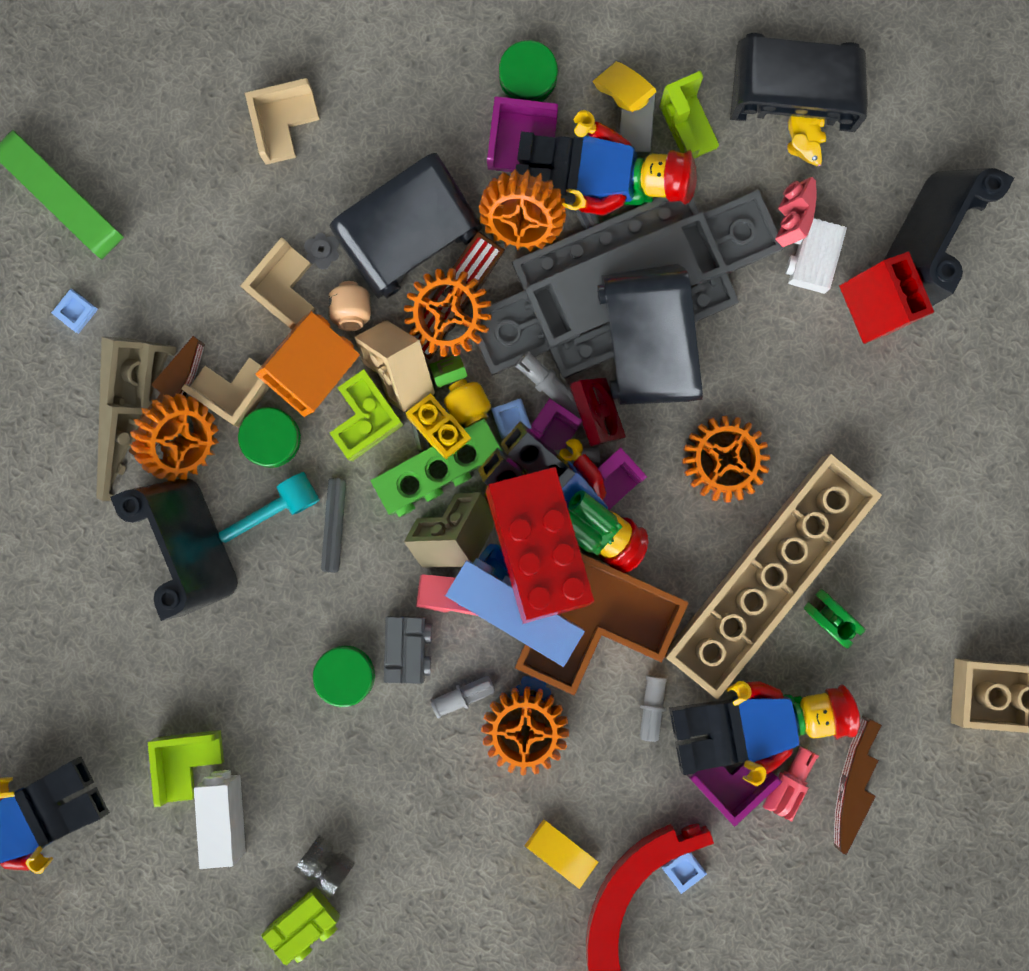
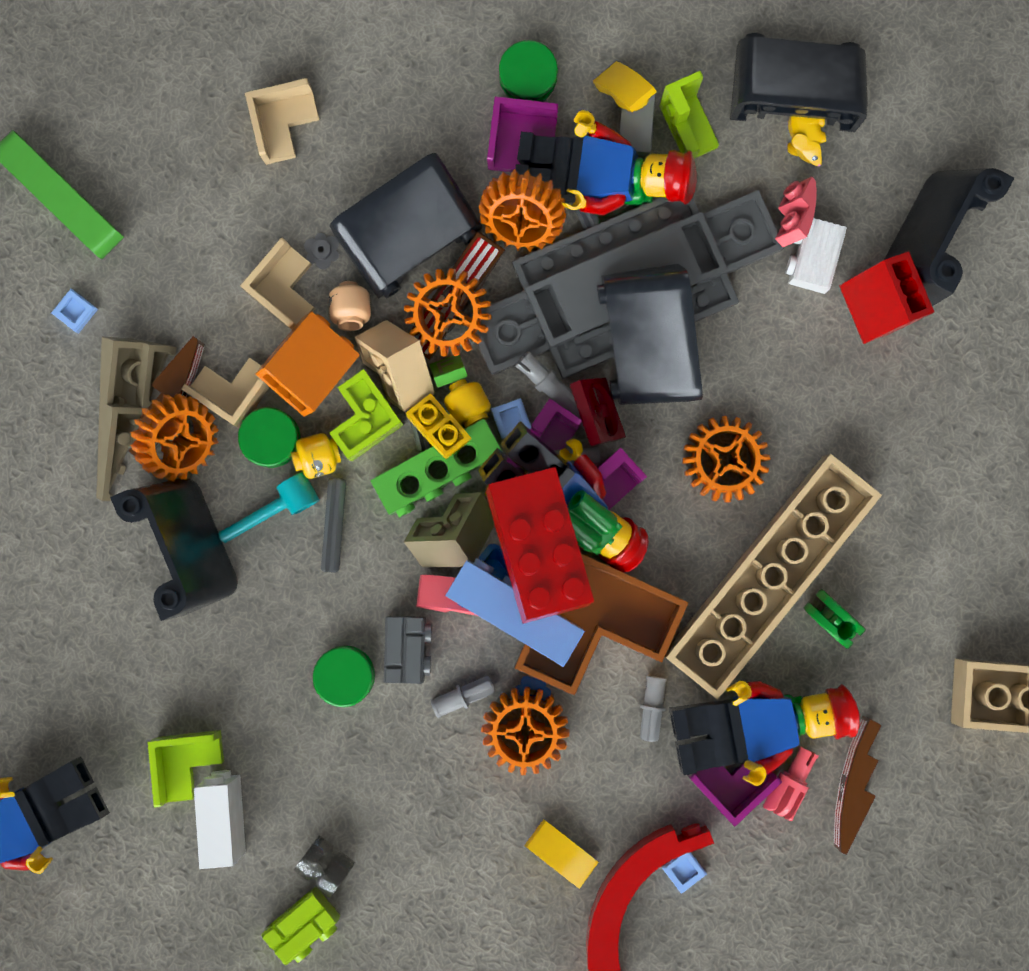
(316, 456): none -> yellow head

